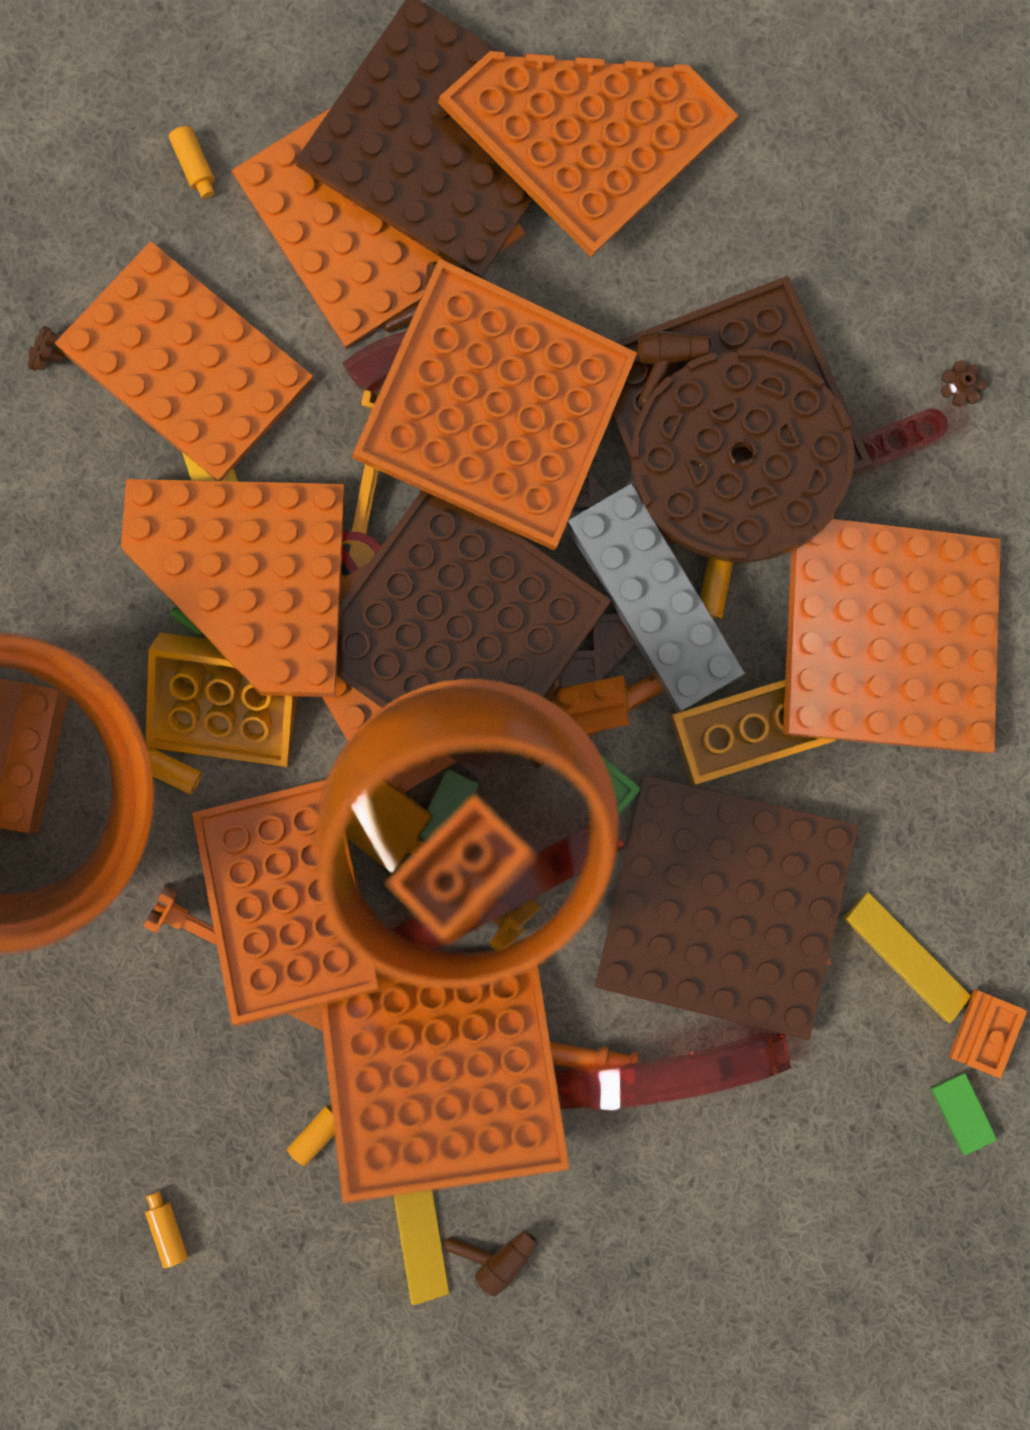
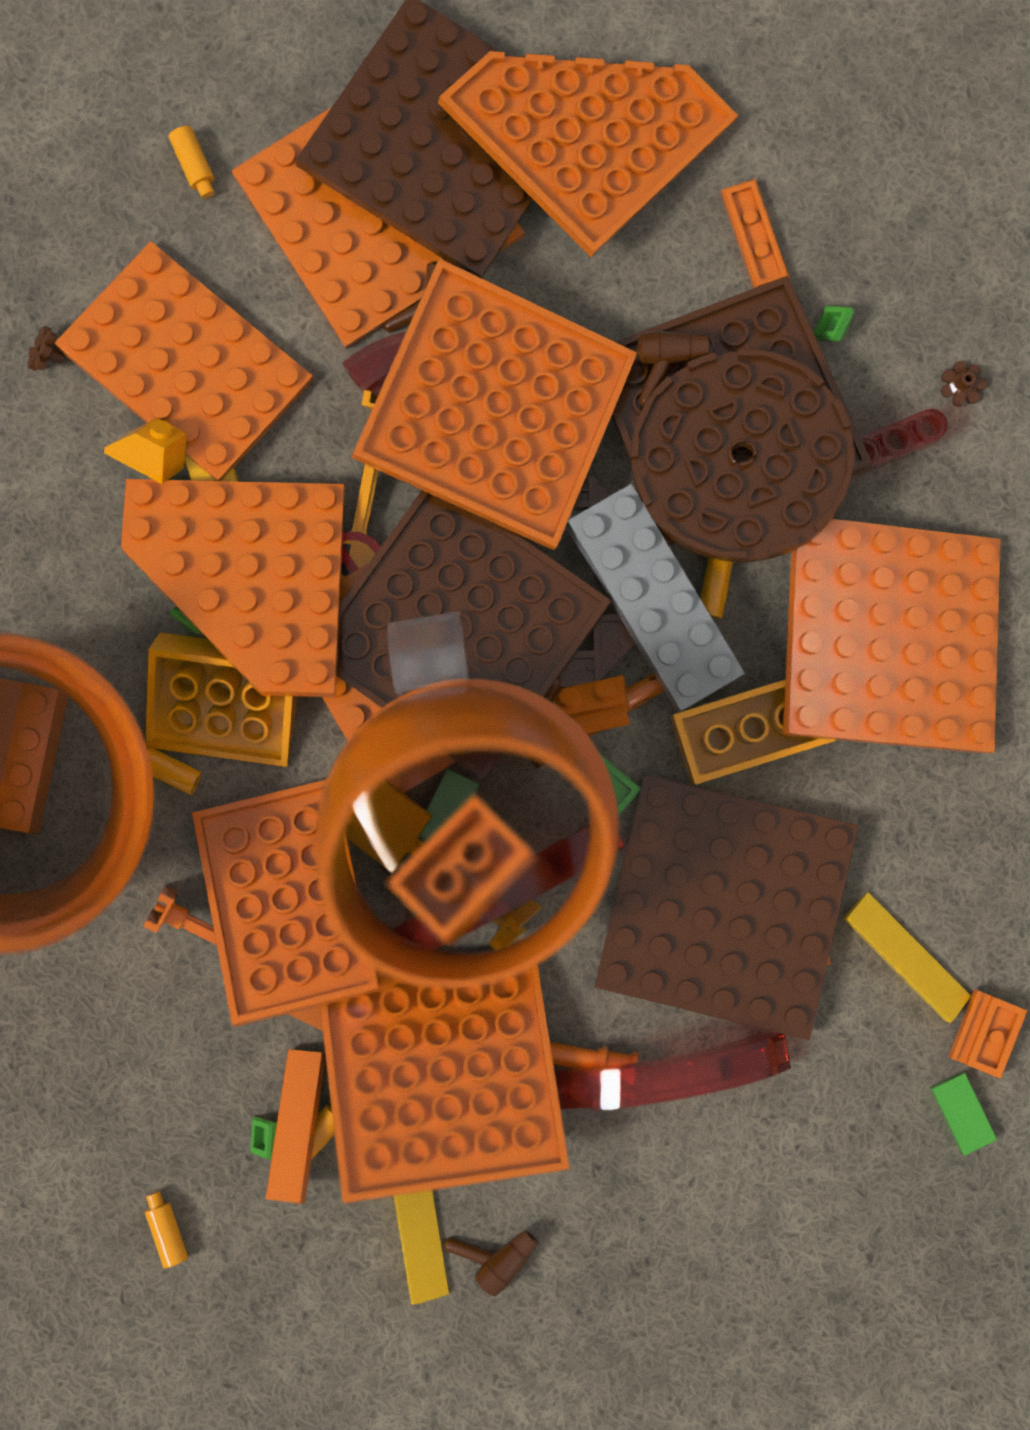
(151, 449): none -> light orange slope
(262, 1137): none -> bright green slope
(296, 1126): none -> orange tile
(427, 652): none -> clear slope
(754, 233): none -> orange tile
(834, 323): none -> bright green slope

